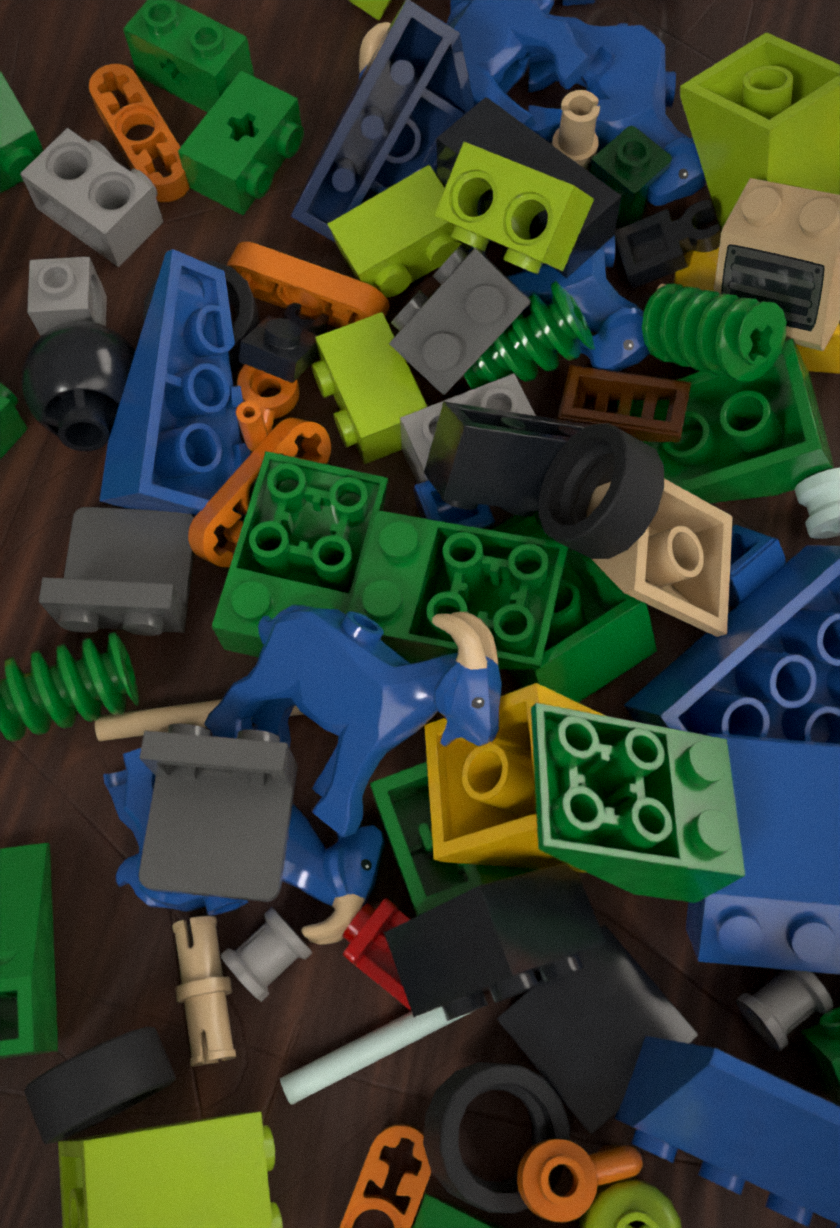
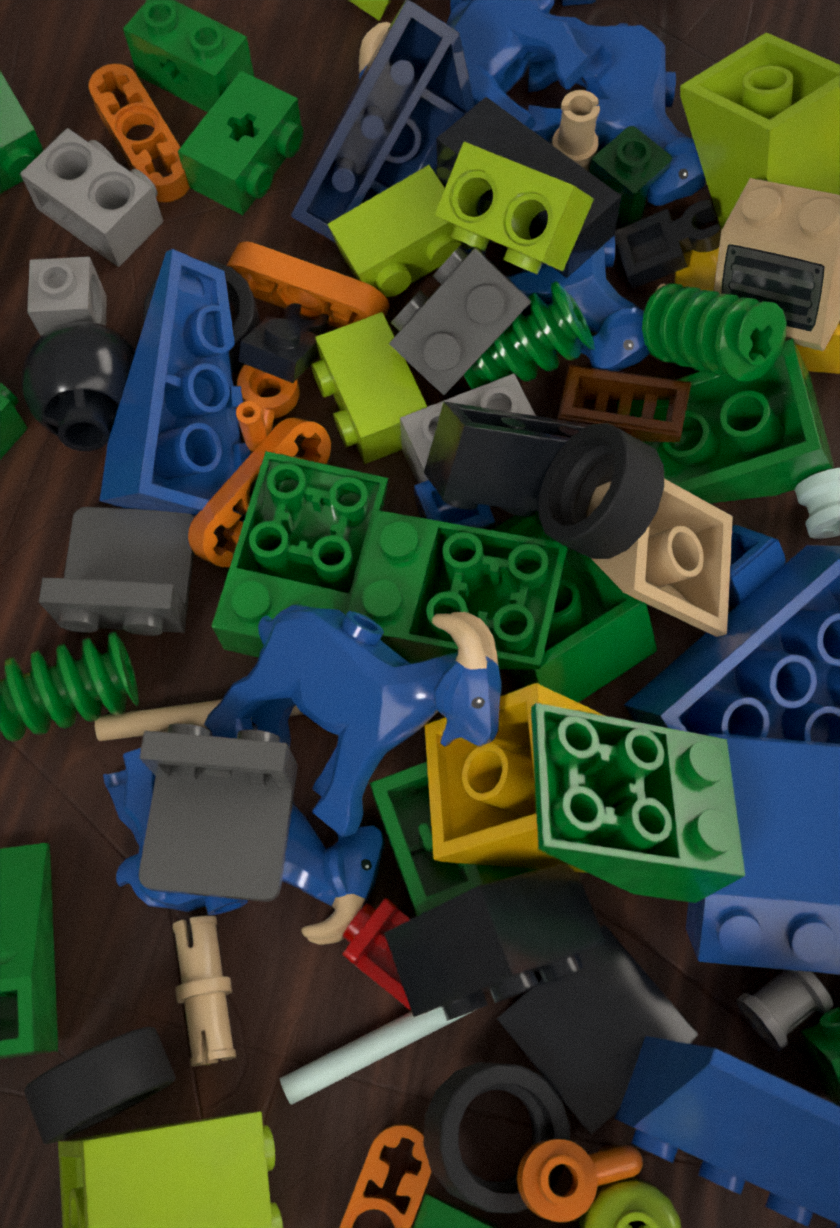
(266, 954): light grey bush -> none

